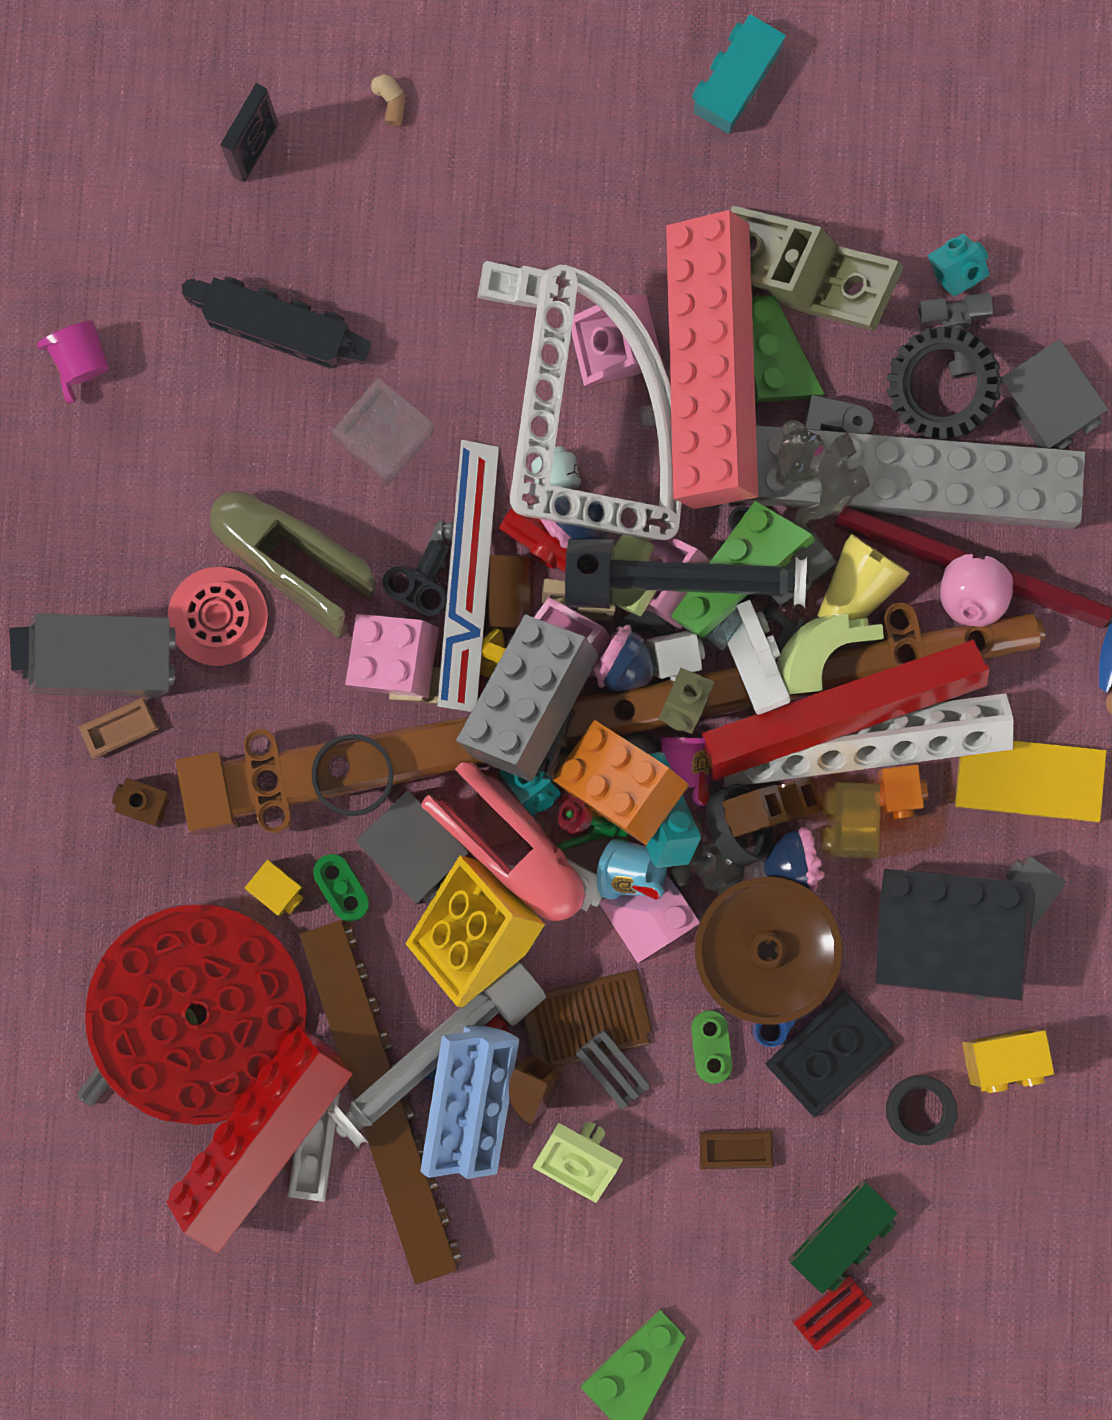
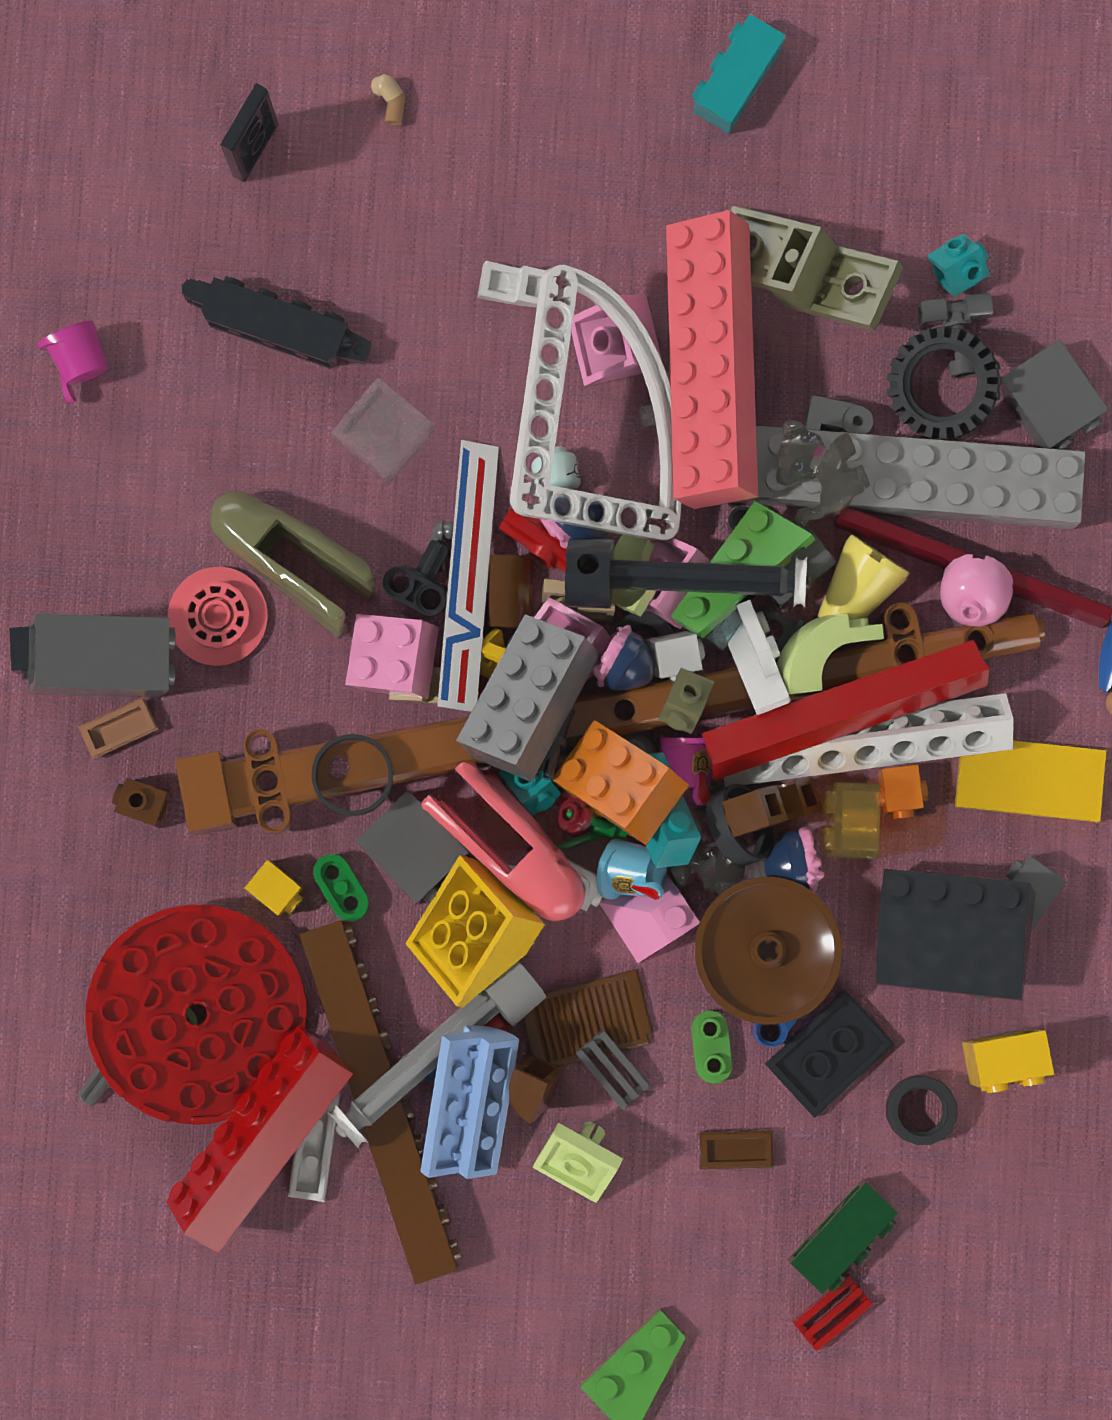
(779, 362): bright green wing -> none

